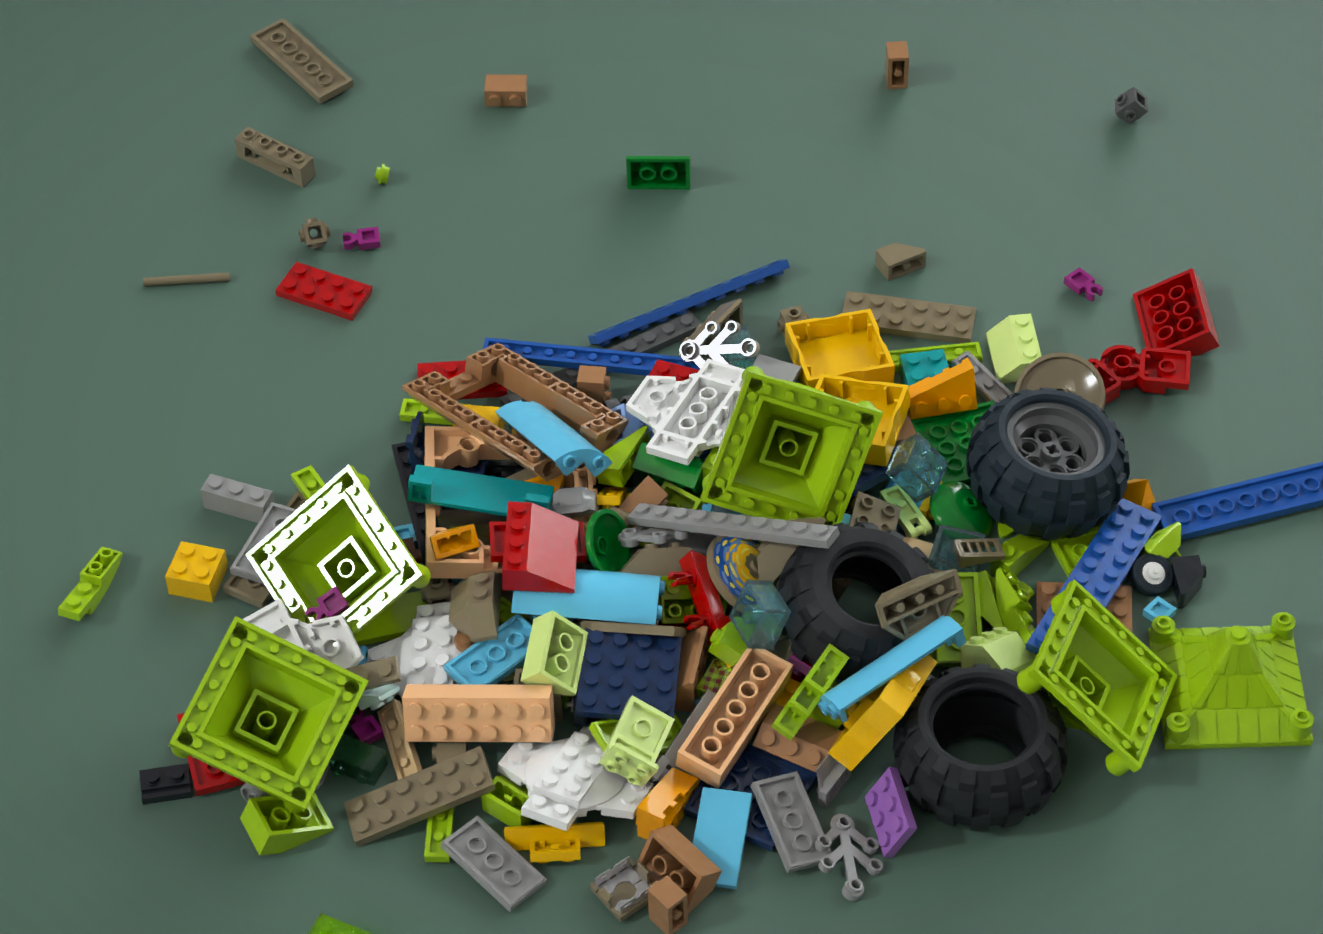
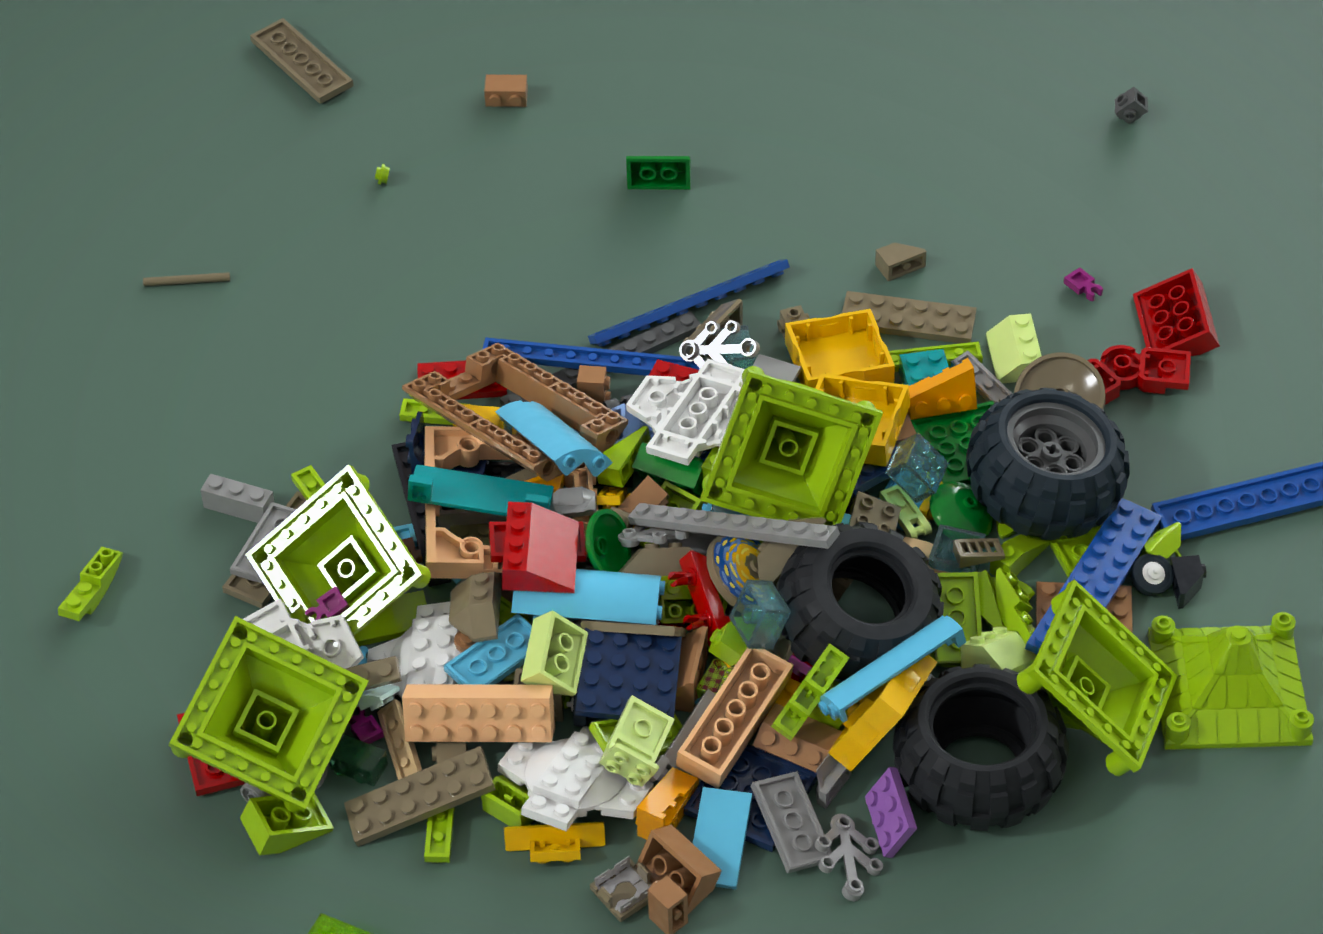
(165, 784): black plate -> none
(196, 571): yellow brick -> none
(275, 156): dark tan brick -> none
(322, 229): dark tan brick -> none
(324, 291): red plate -> none
(365, 238): magenta plate -> none
(437, 591): dark tan brick -> none
(454, 541): light orange slope -> none
(493, 863): light grey tile -> none
(896, 65): medium nougat brick -> none
(918, 603): dark tan wedge -> none
(1140, 493): light orange slope -> none
(1157, 608): medium azure plate -> none

